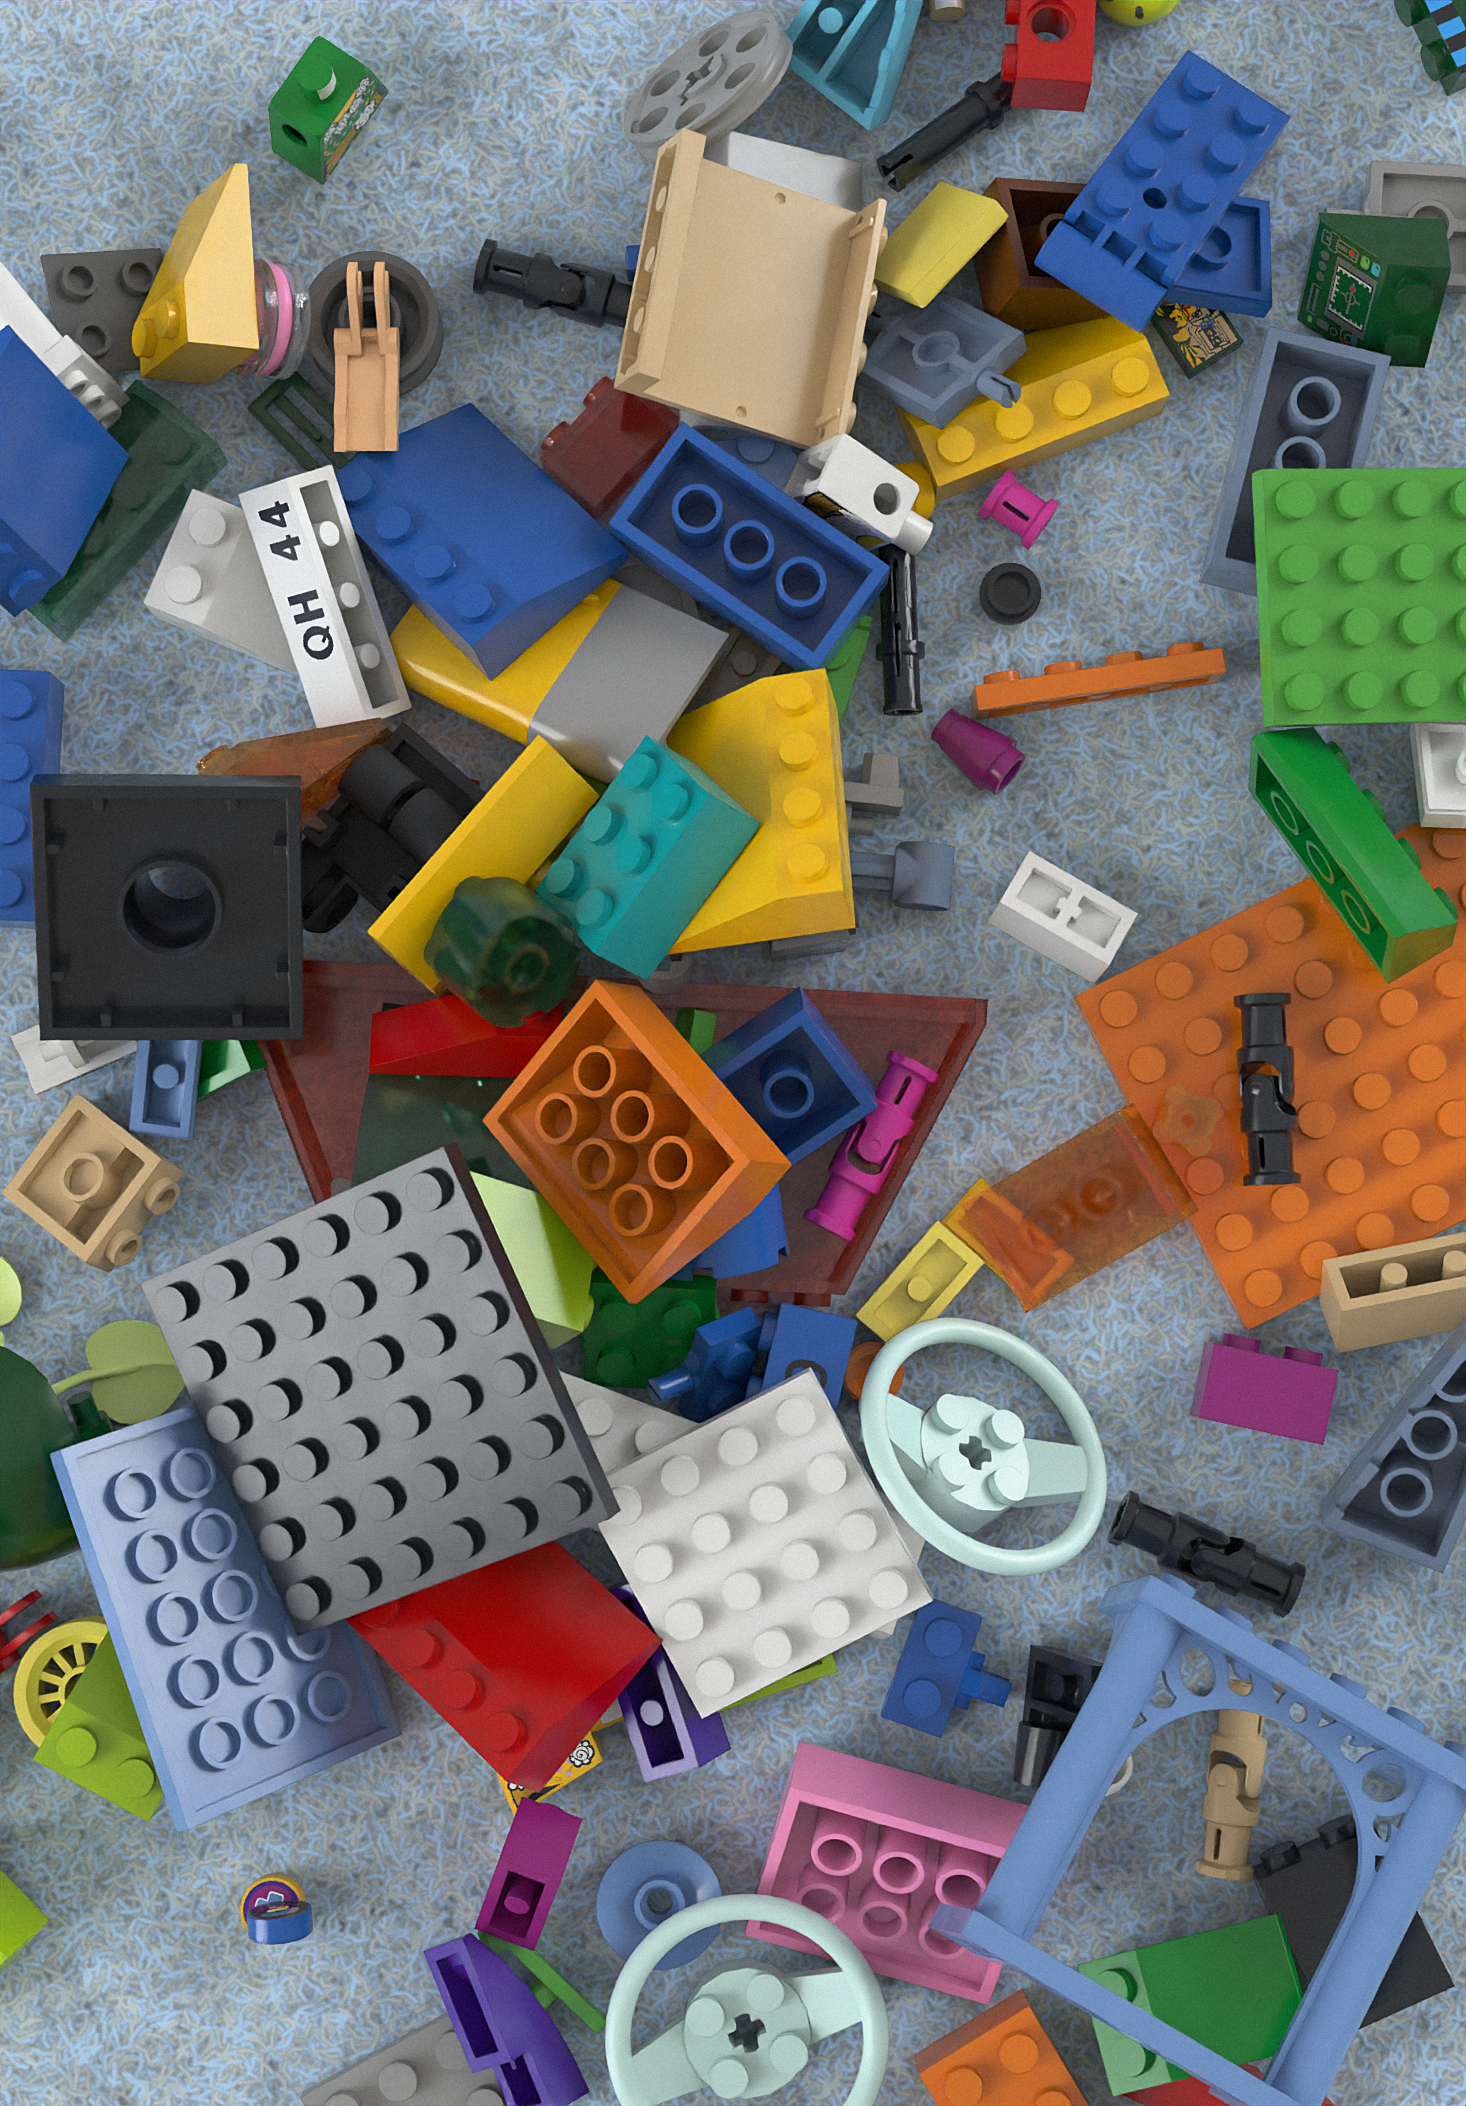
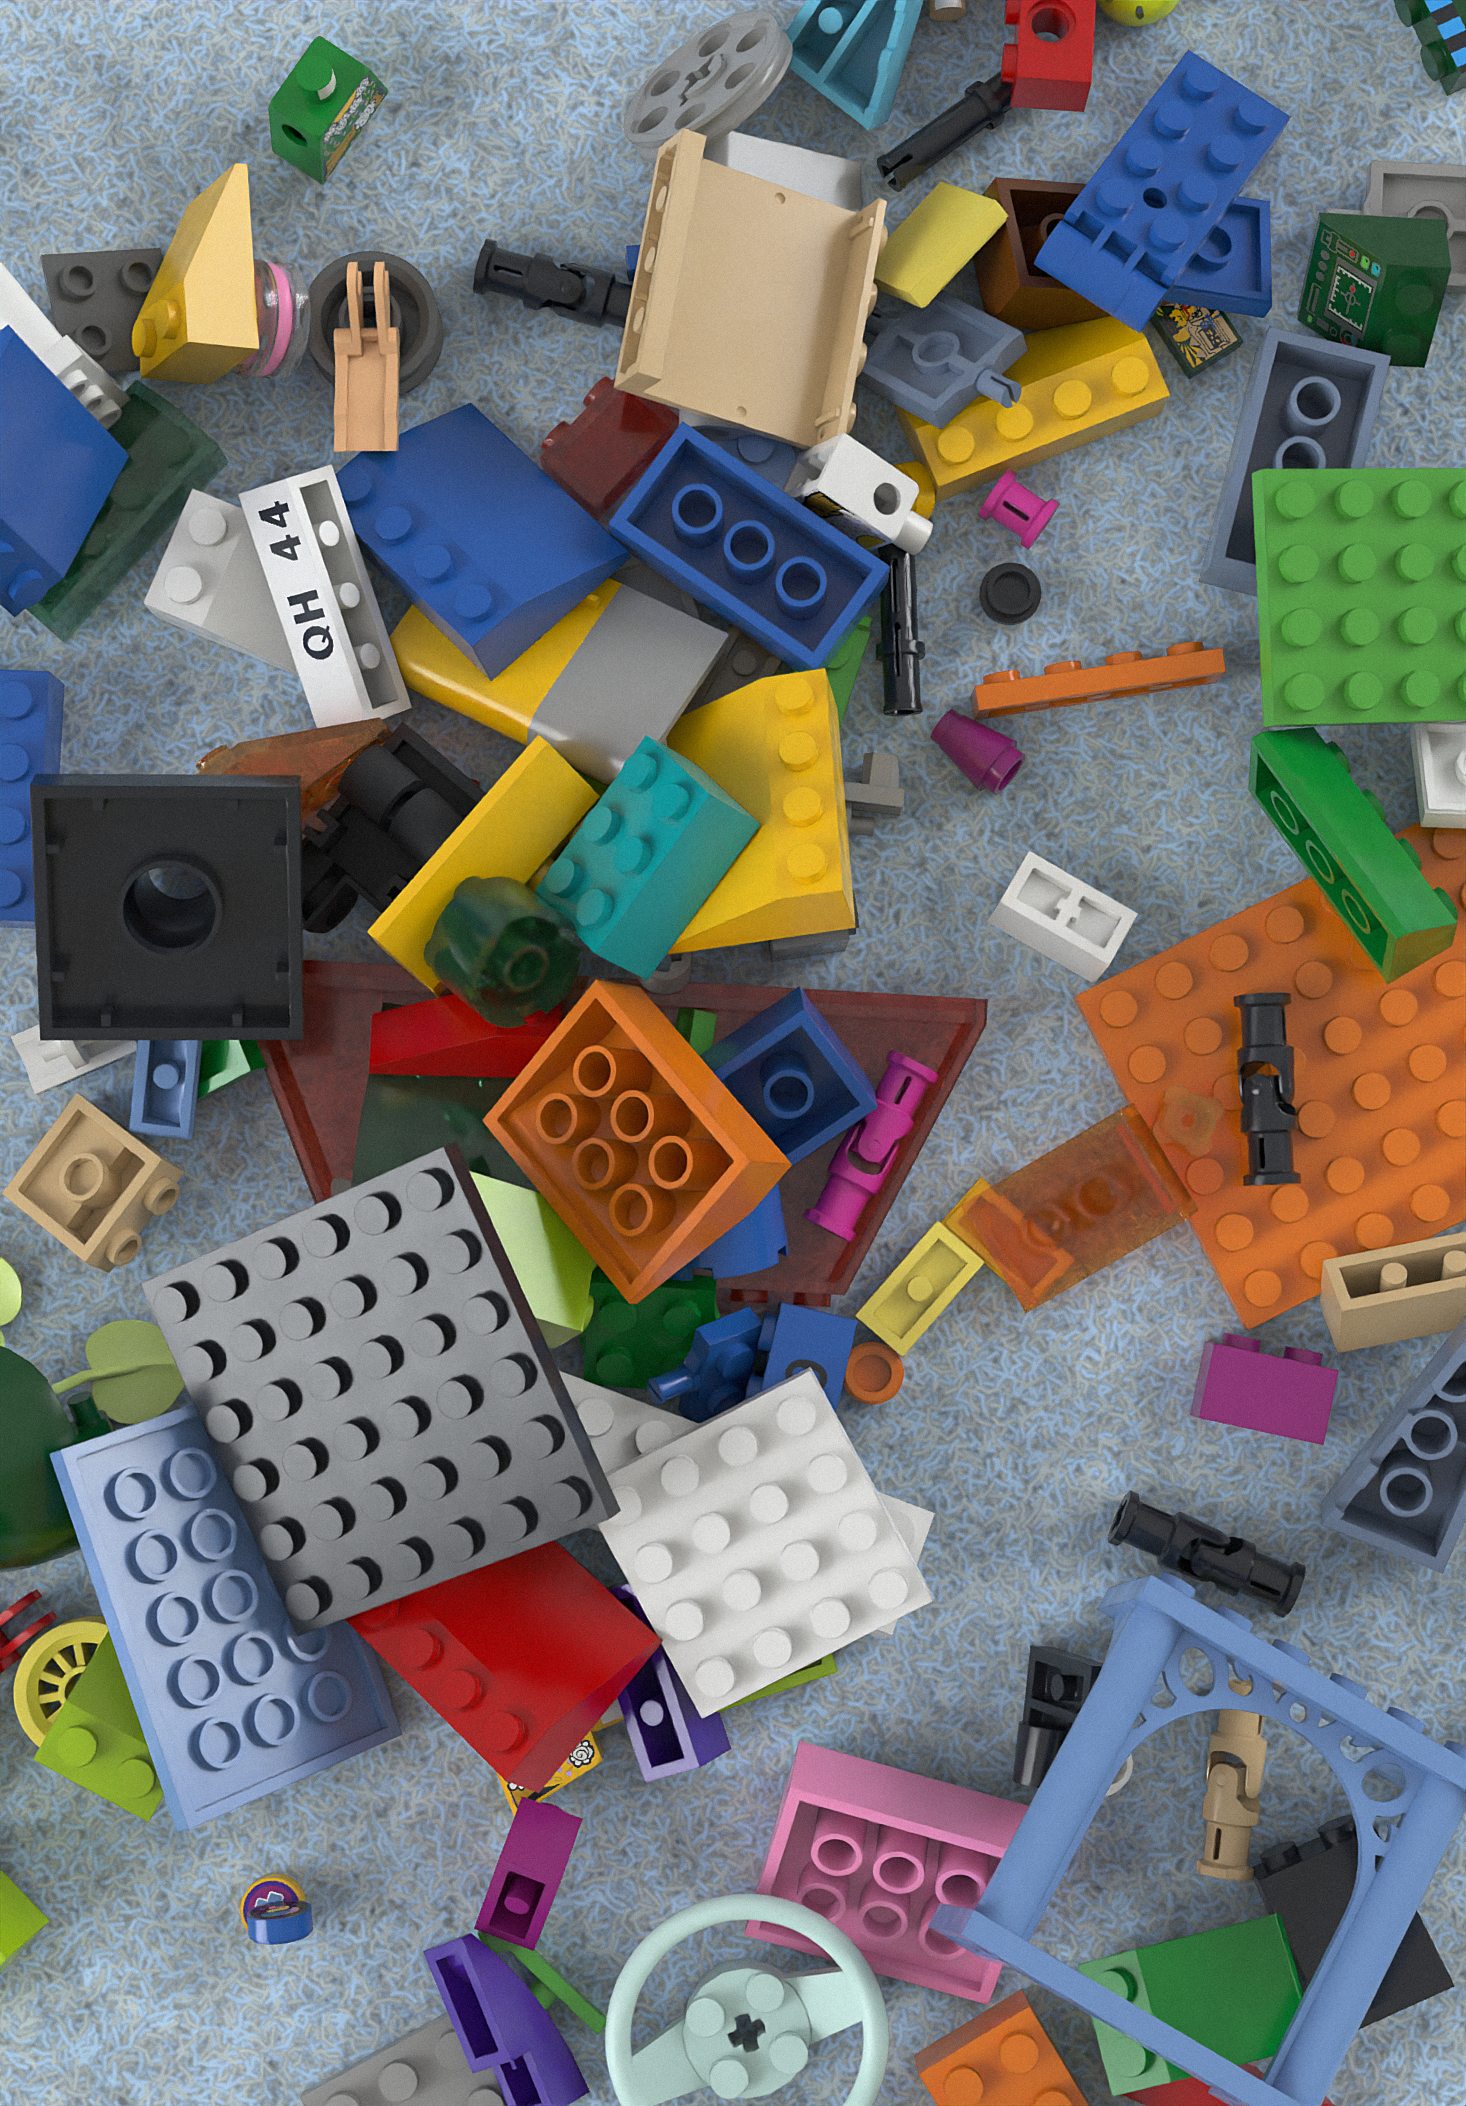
(275, 395): dark green tile -> none
(630, 1879): medium blue dish -> none
(915, 875): sand blue axle -> none
(940, 1670): blue hinge -> none
(970, 1463): light aqua piece -> none

